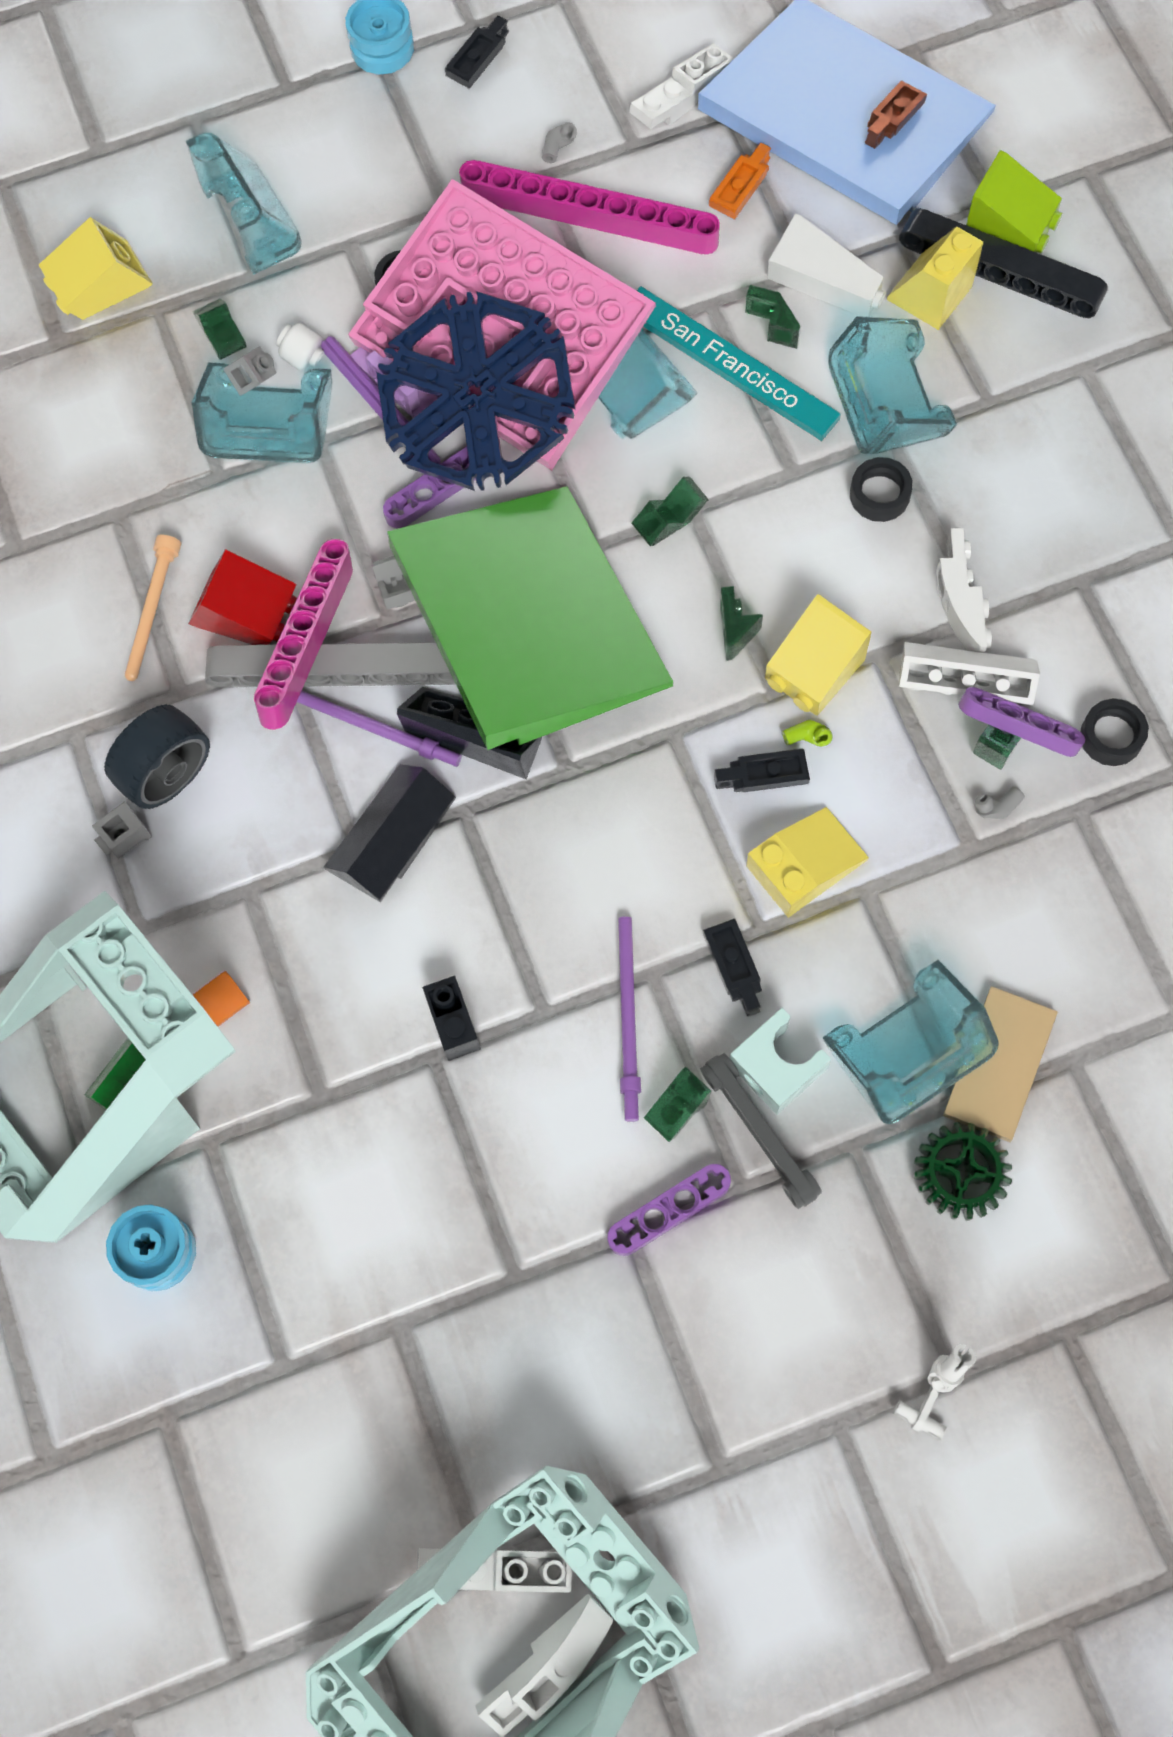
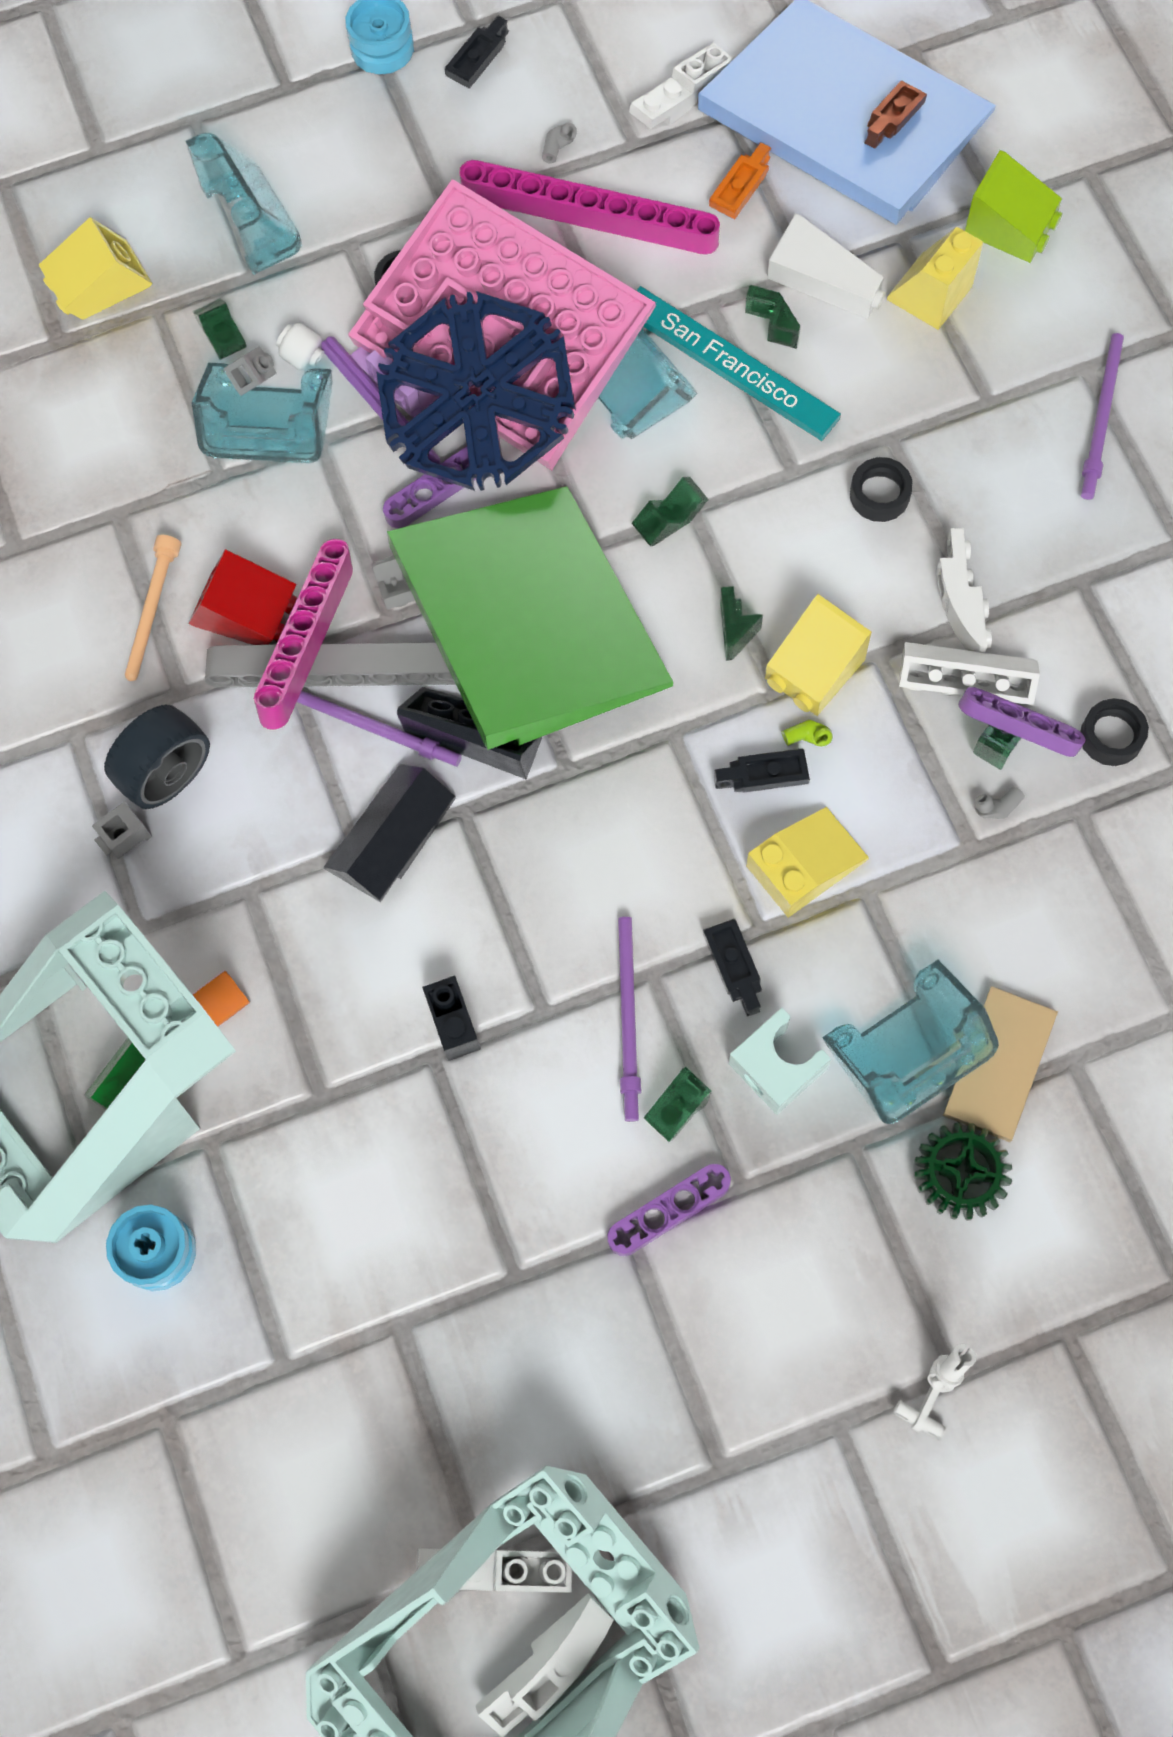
(799, 1186): dark grey piece -> none
(882, 386): clear light blue windscreen -> none
(1013, 266): black beam -> none
(1093, 465): none -> medium lavender bar

